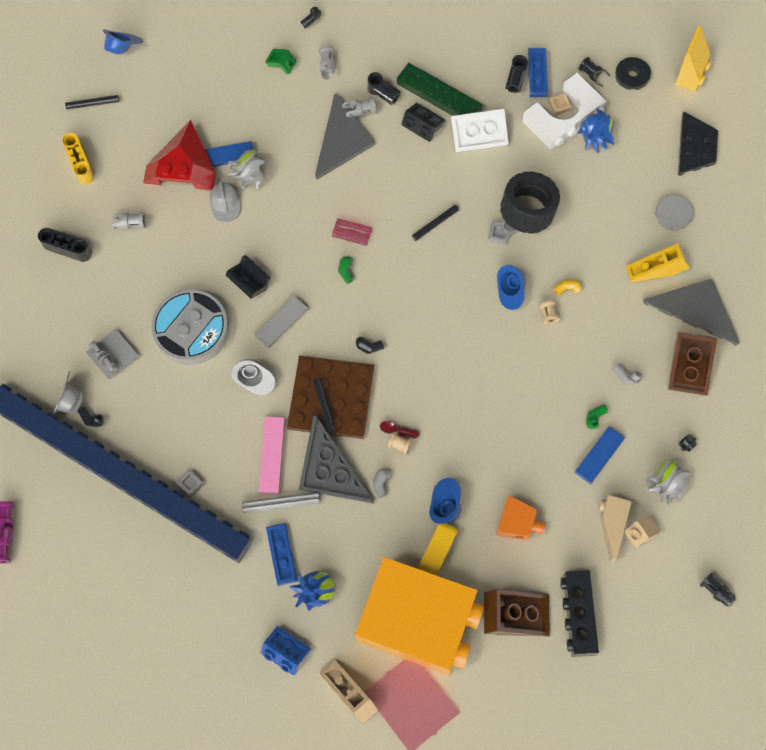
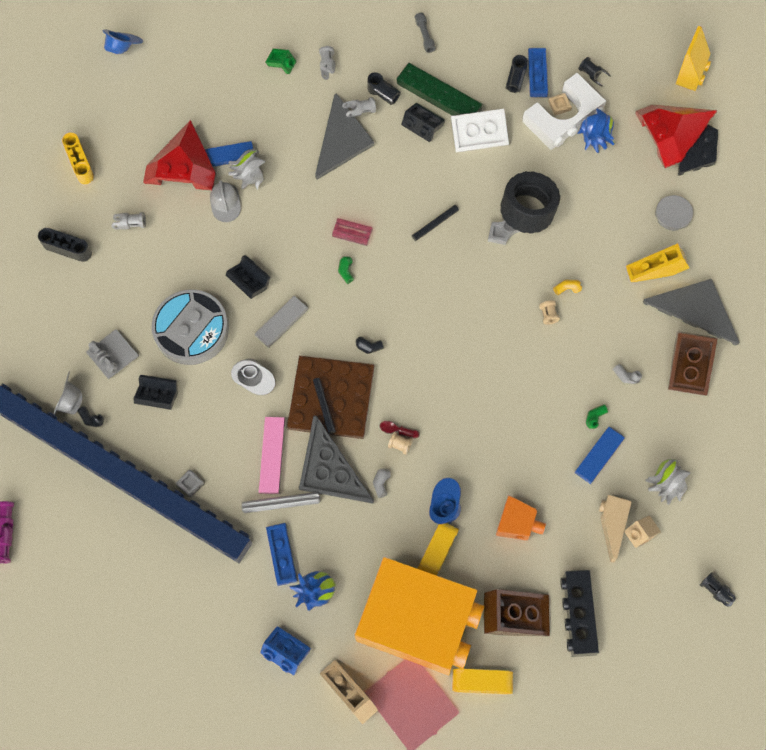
(91, 102): black bar -> none
(156, 392): none -> black bracket
(315, 14): black arm -> none
(421, 22): none -> dark grey bar
(482, 681): none -> yellow beam
(511, 286): blue piece -> none
(636, 65): black tile -> none
(674, 129): none -> red wedge
(687, 443): black plate -> none

